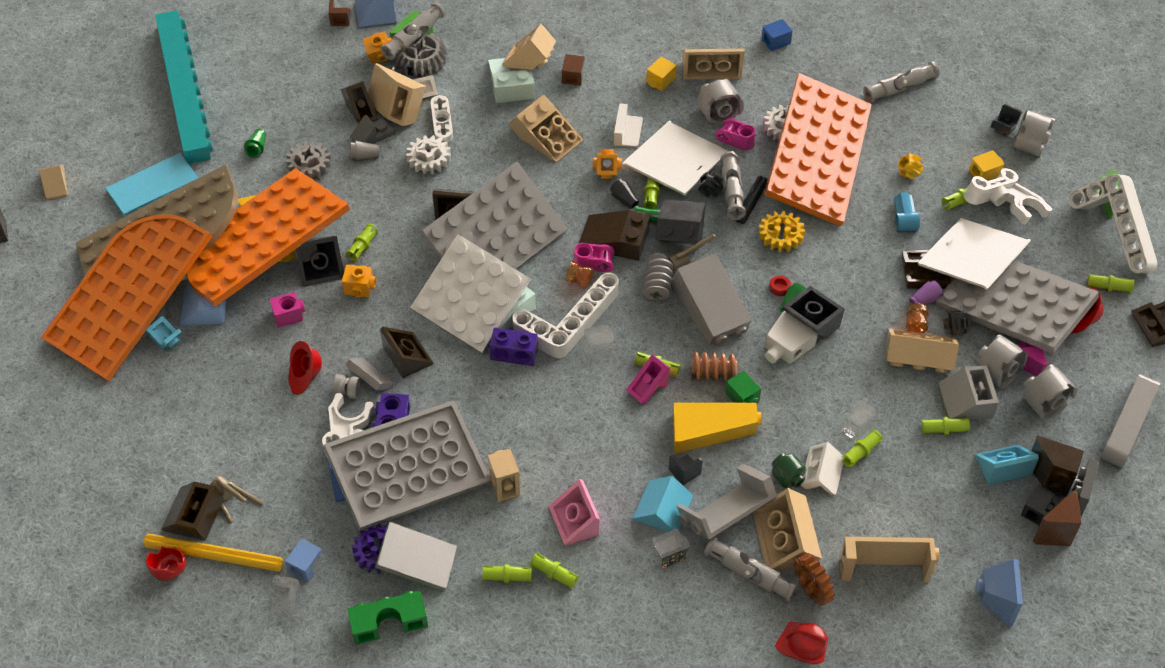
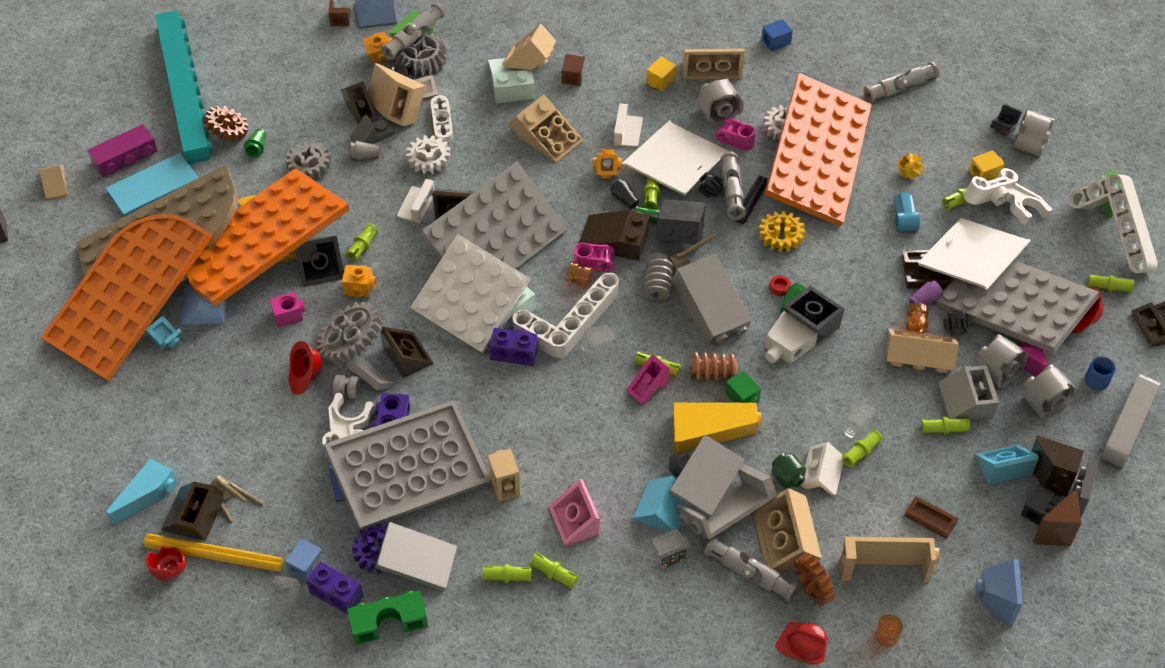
(122, 150): none -> magenta brick
(144, 490): none -> medium azure slope
(225, 124): none -> dark orange gear
(334, 587): none -> dark purple brick
(349, 332): none -> light grey gear
(417, 202): none -> white panel
(706, 476): none -> light grey tile
(890, 625): none -> clear orange wheel
(931, 517): none -> reddish brown tile
(1104, 366): none -> blue piece

